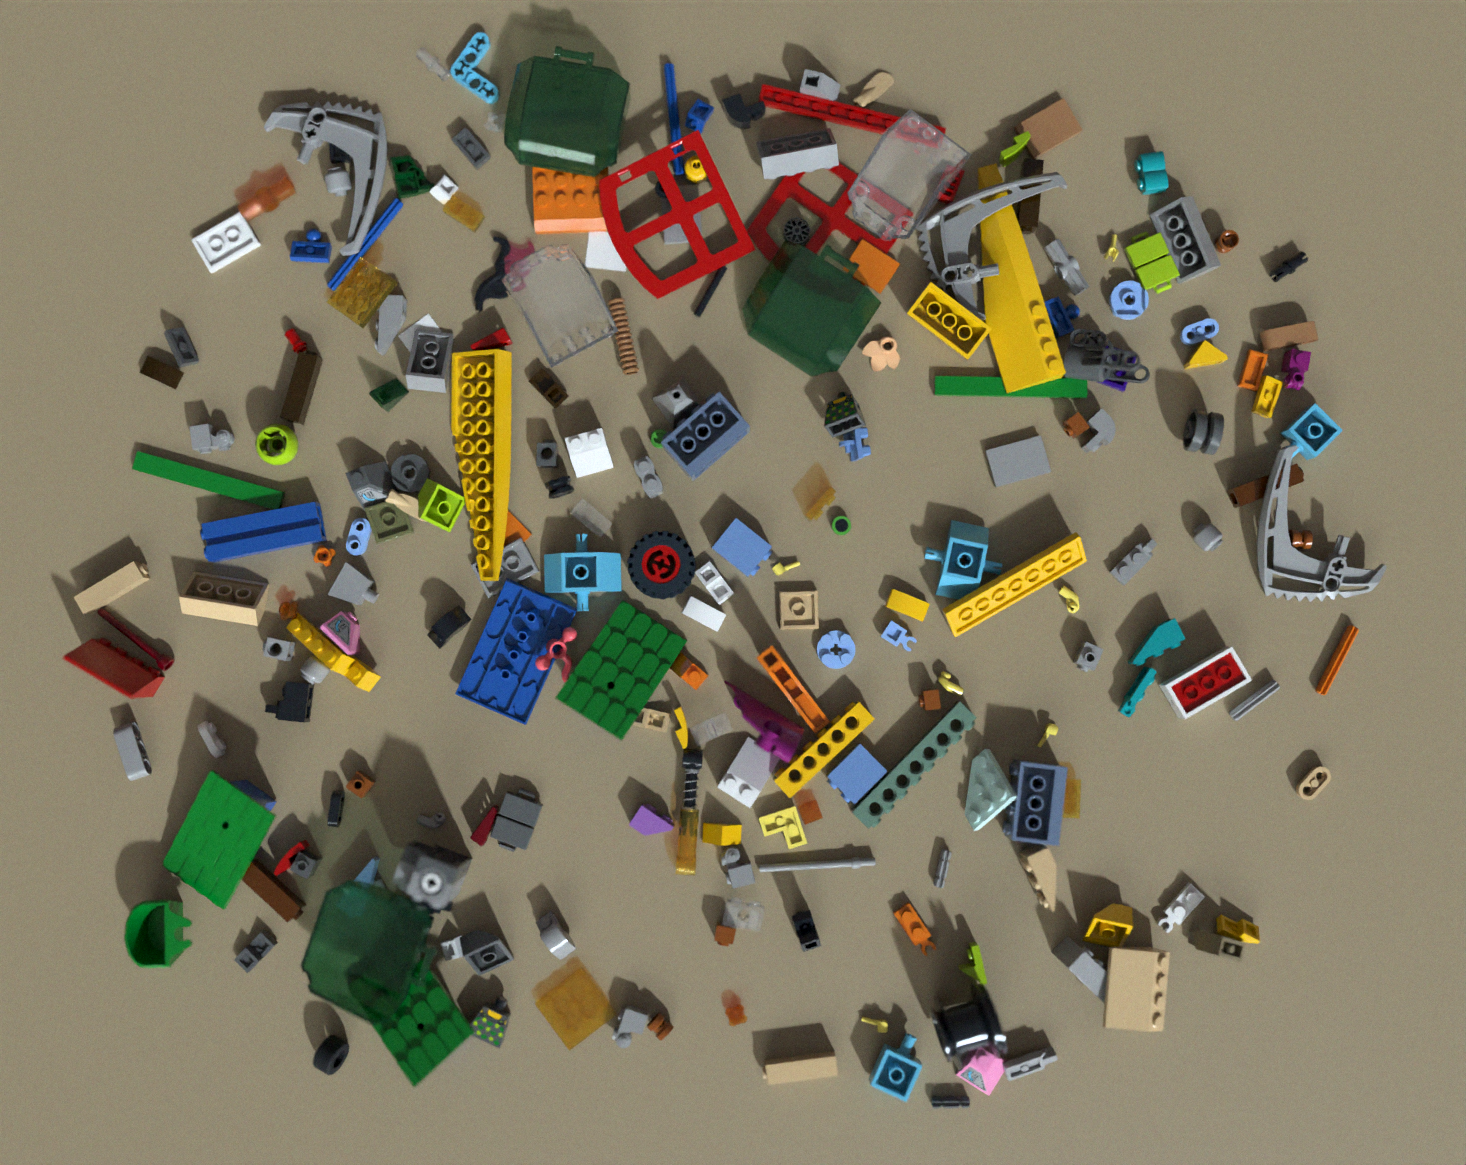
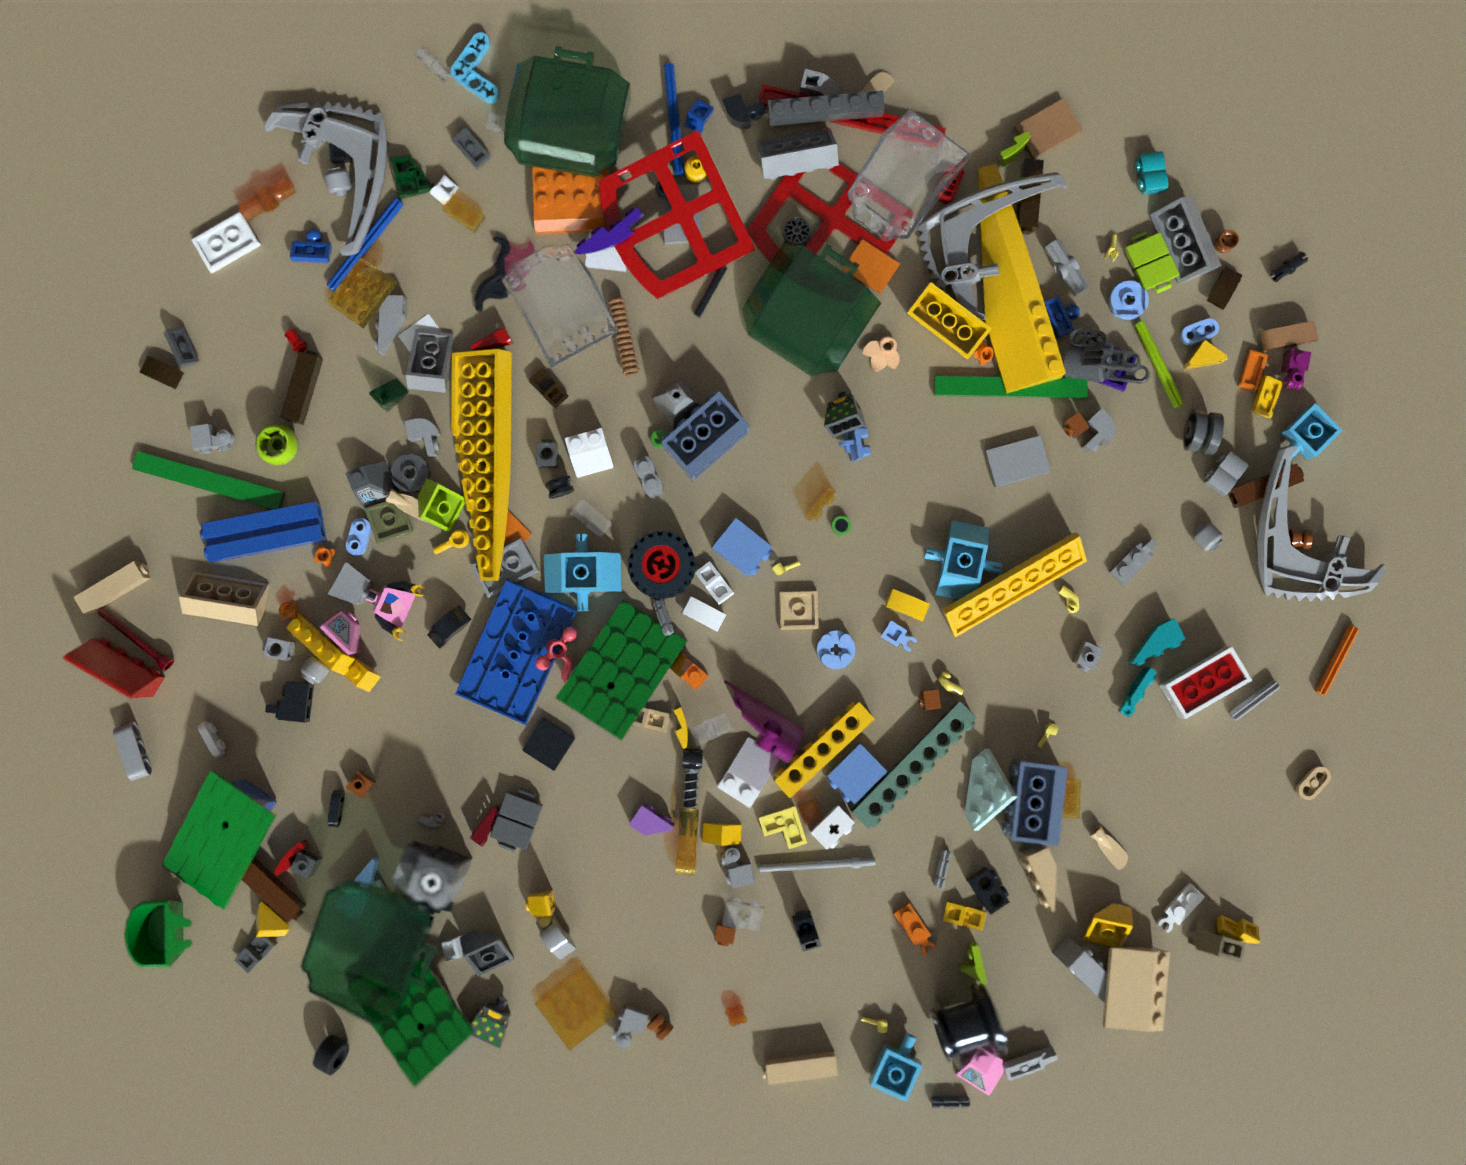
(269, 923): none -> yellow slope
(393, 605): none -> torso
(423, 429): none -> light grey brick
(458, 539): none -> yellow plate
(541, 903): none -> yellow slope
(548, 744): none -> black tile
(603, 239): none -> dark purple slope
(663, 617): none -> light grey axle
(793, 689): orange arch -> none
(821, 829): none -> white brick
(826, 108): none -> dark grey brick
(964, 916): none -> yellow slope
(983, 357): none -> orange plate
(985, 892): none -> black brick
(1110, 848): none -> tan piece
(1159, 364): none -> lime axle
(1224, 288): none -> dark brown slope
(1225, 474): none -> light grey brick

